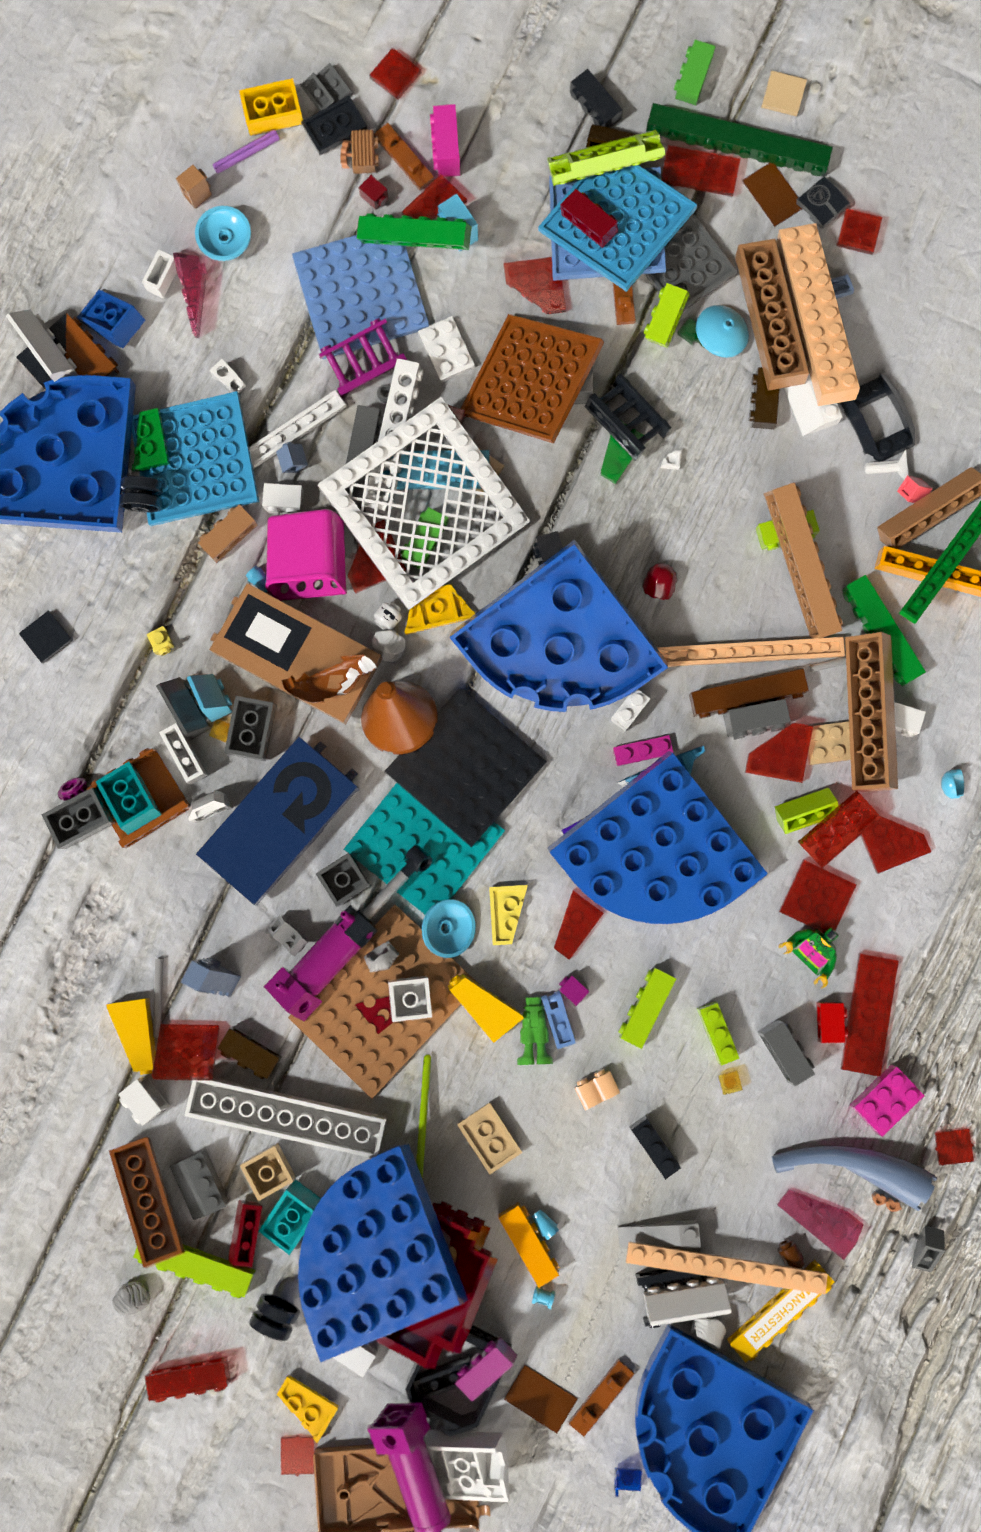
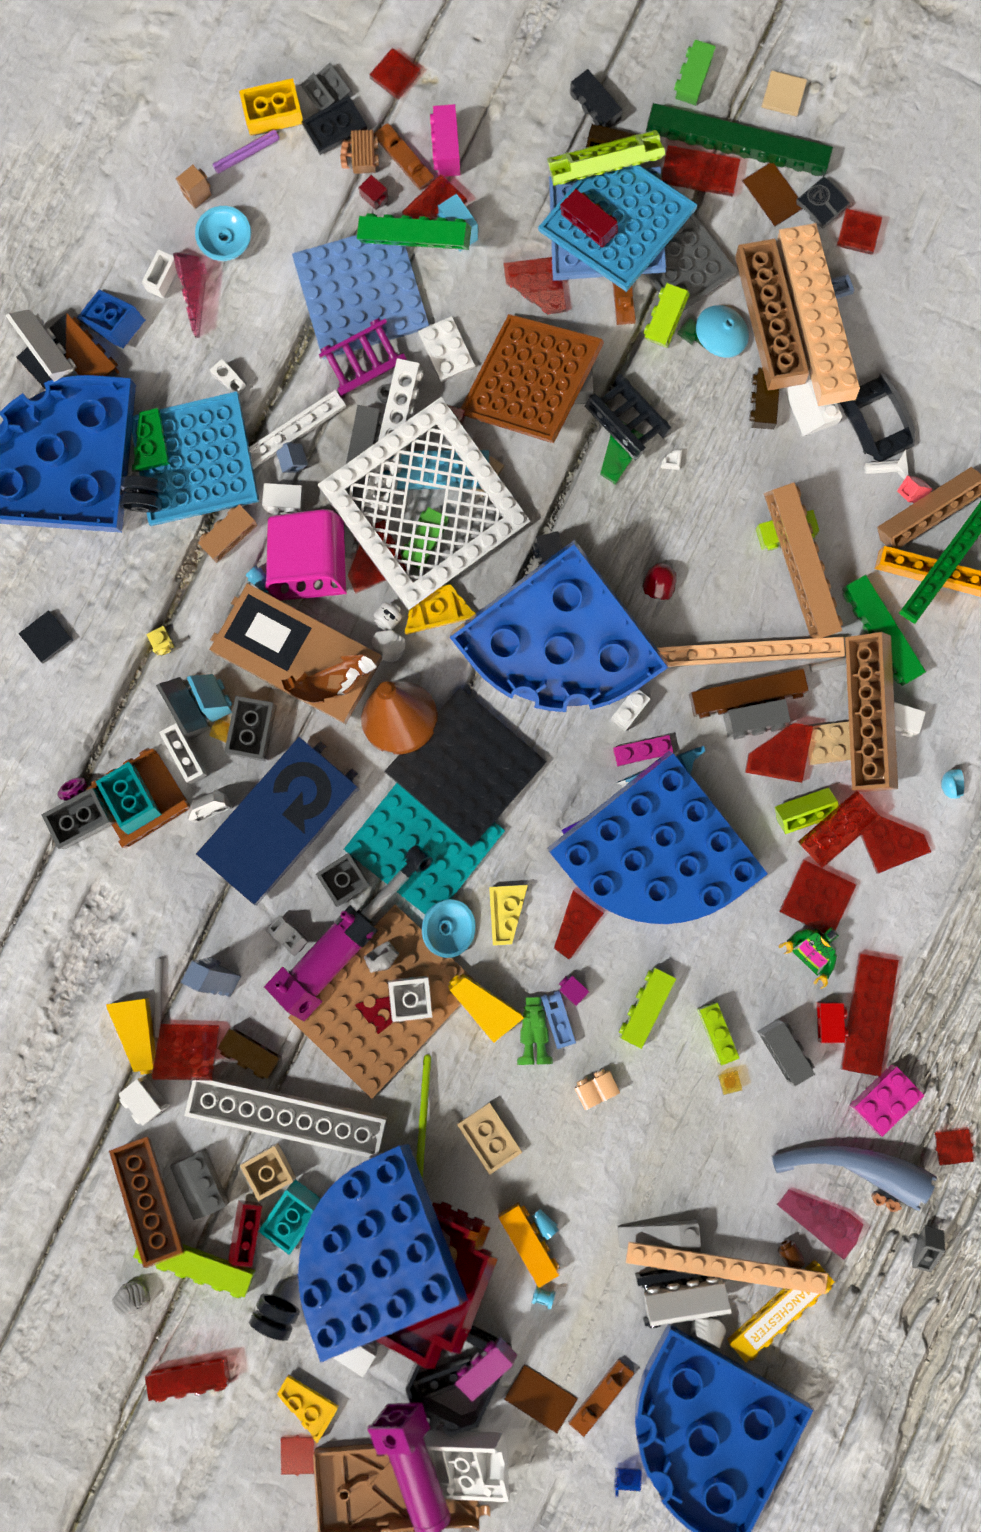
(655, 1147): black brick -> none

